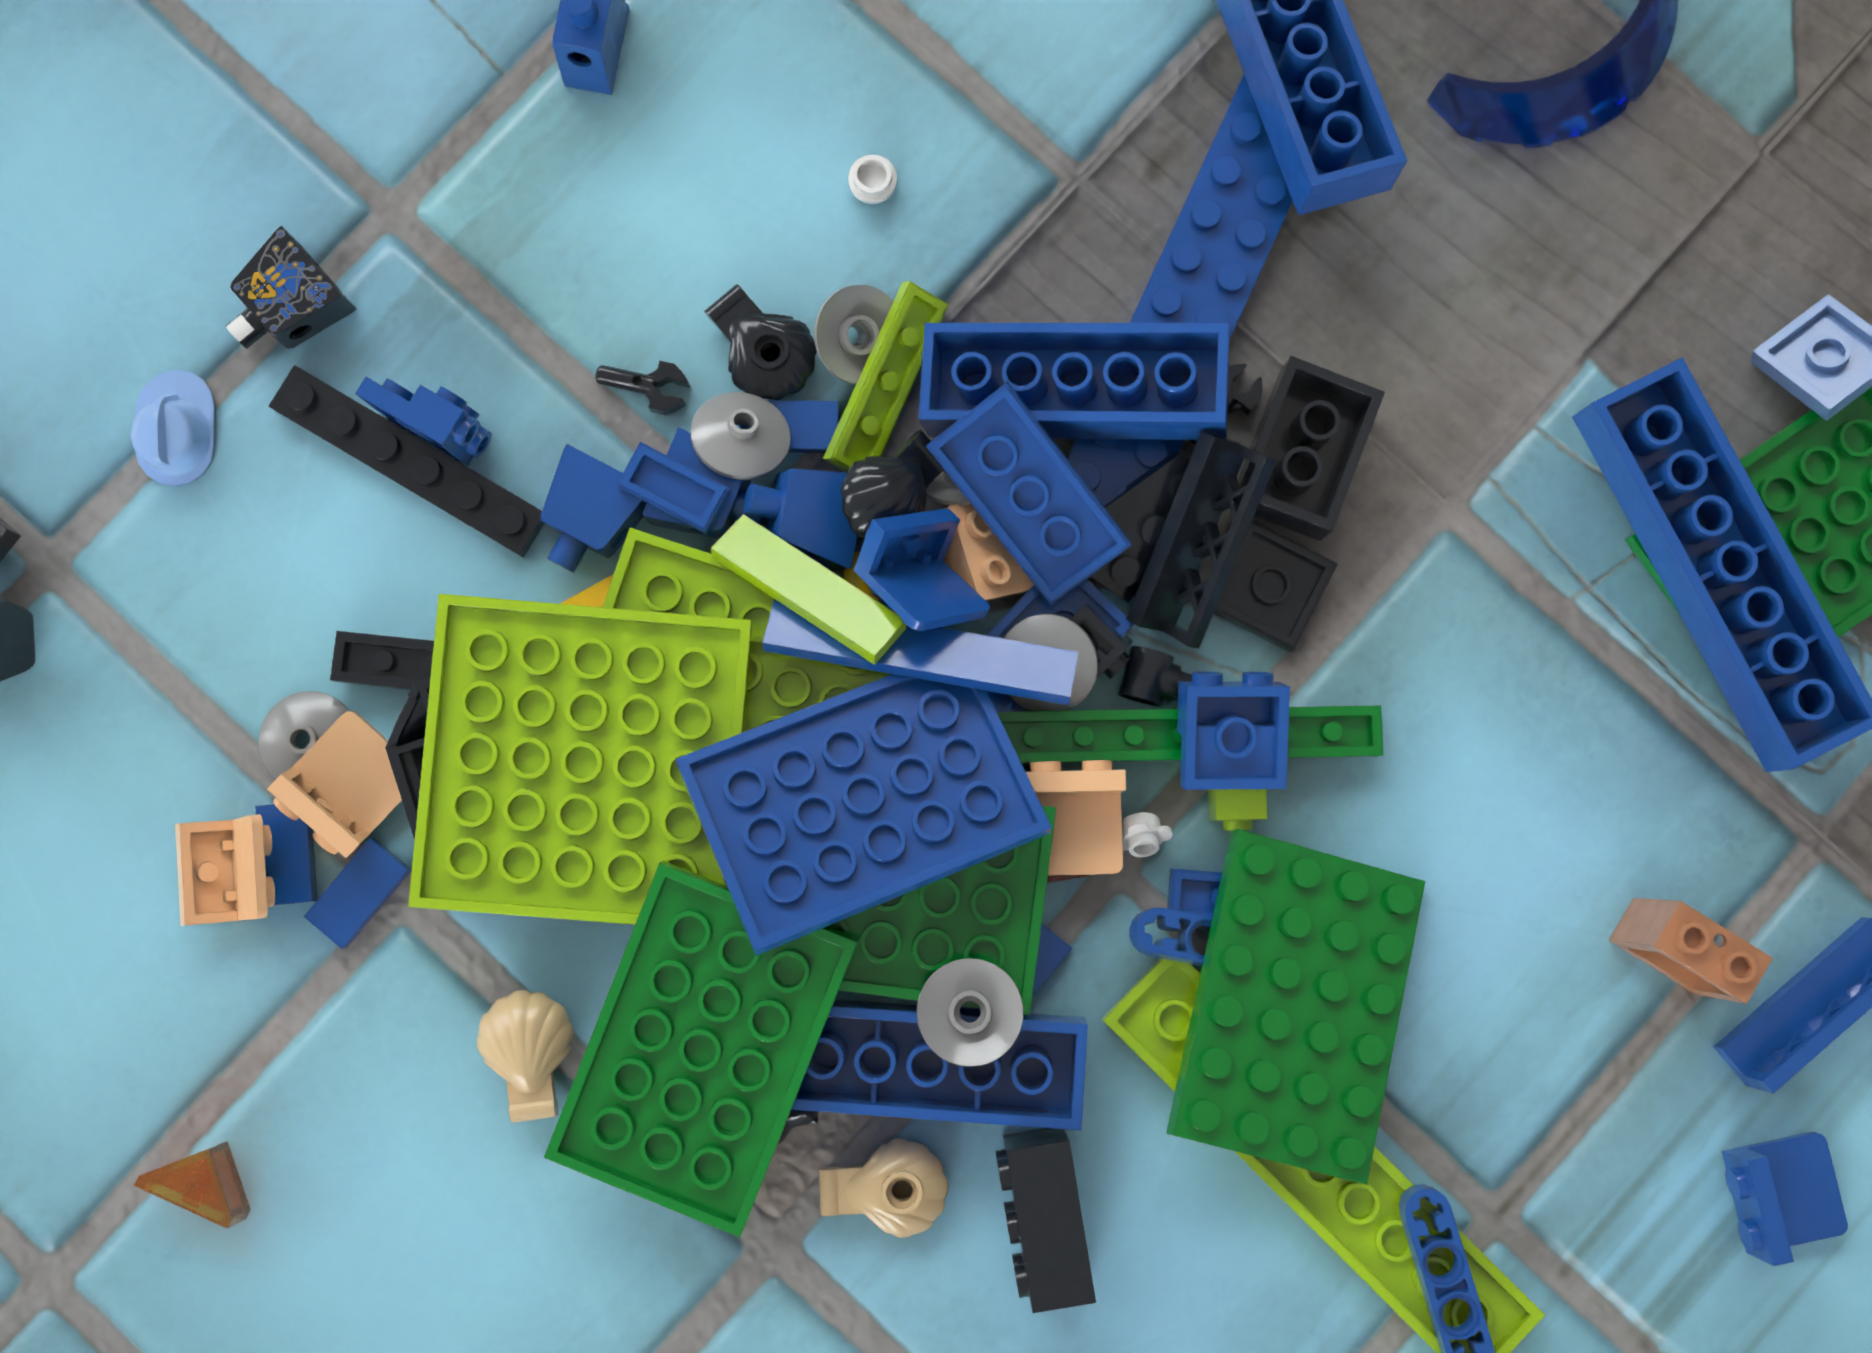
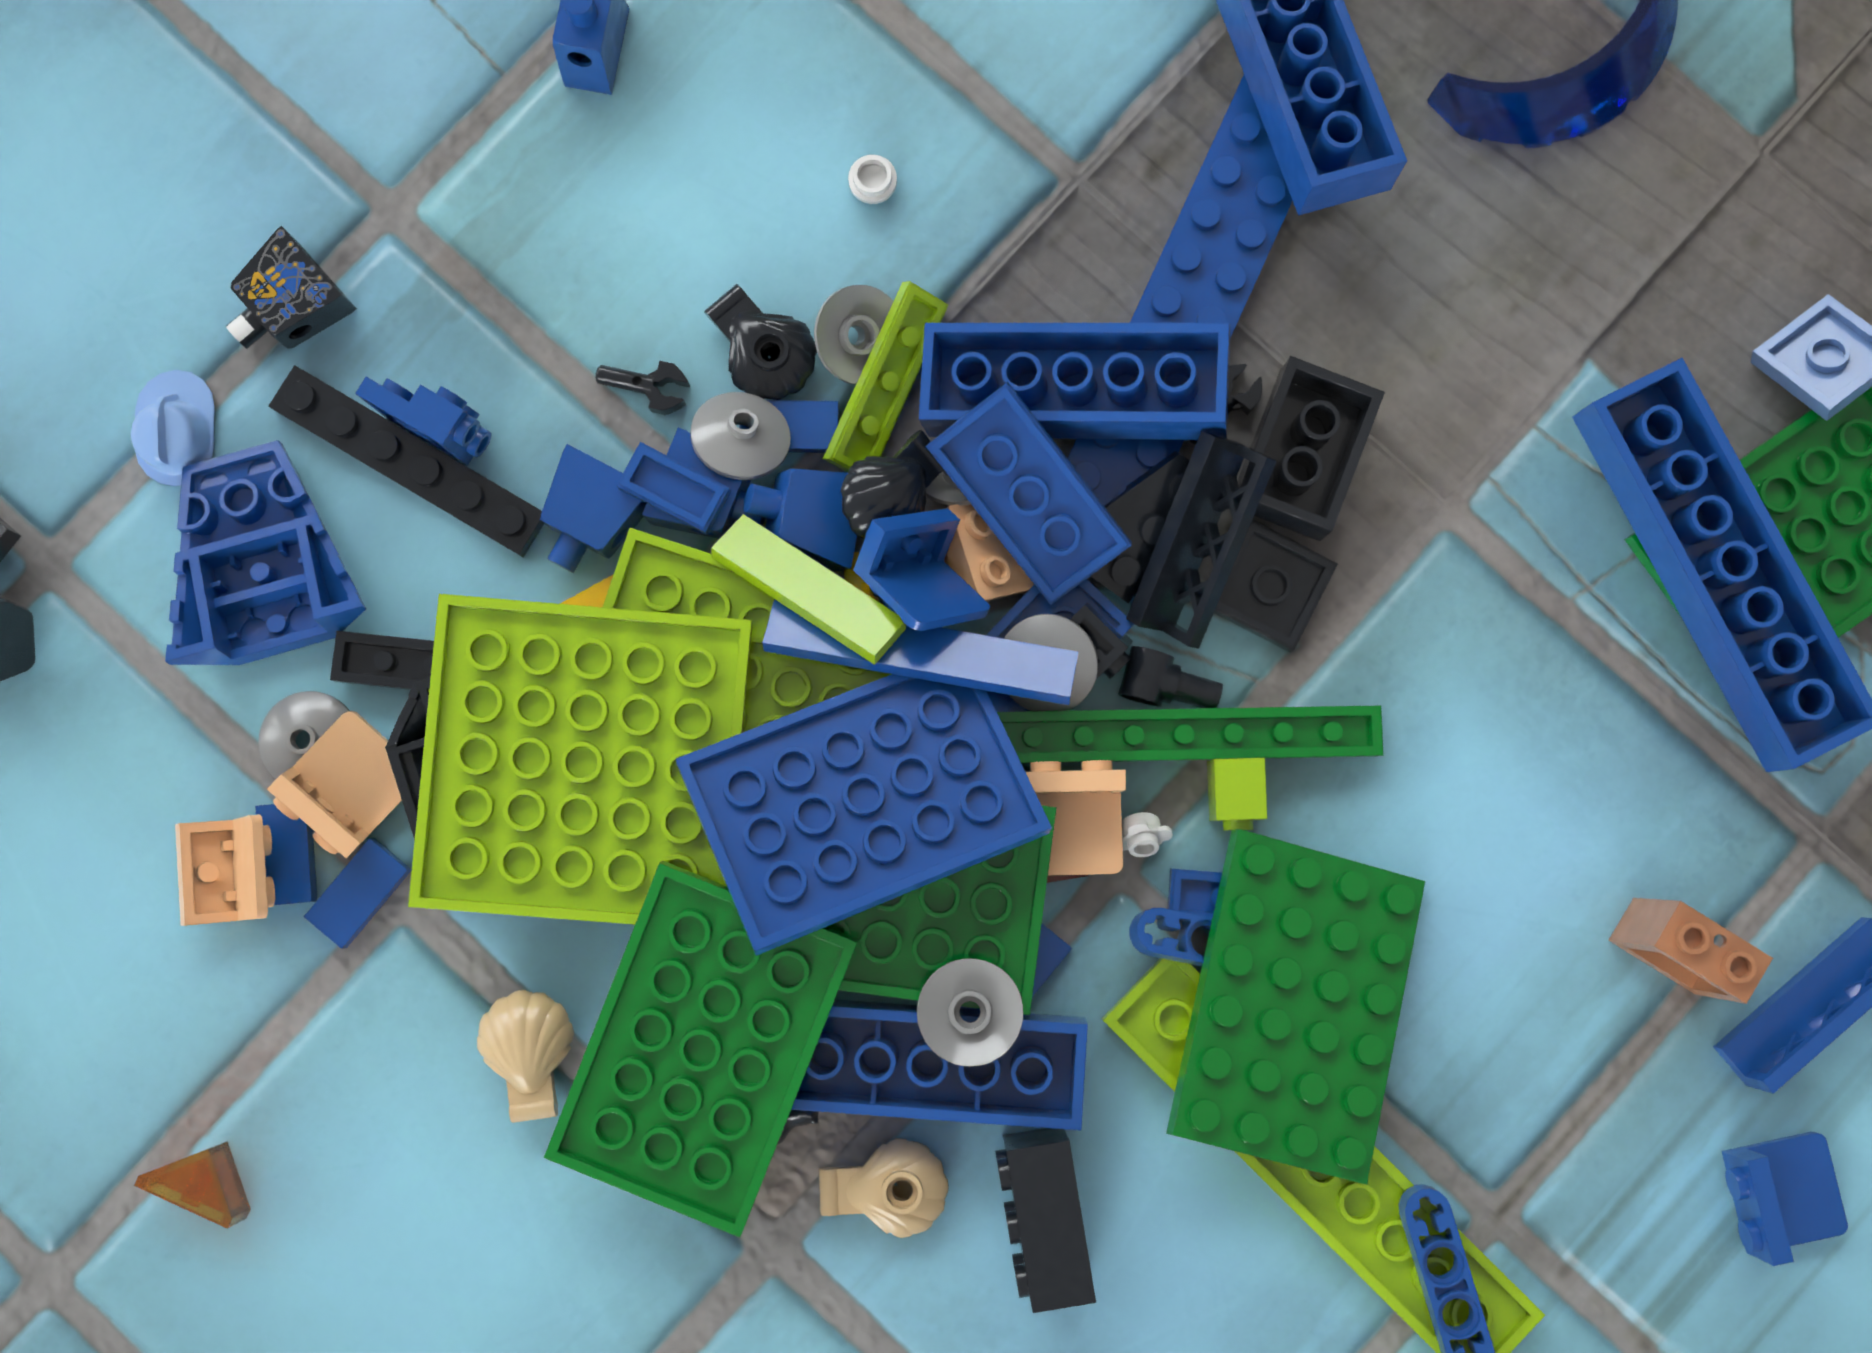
(253, 563): none -> blue wedge
(1233, 731): blue plate -> none

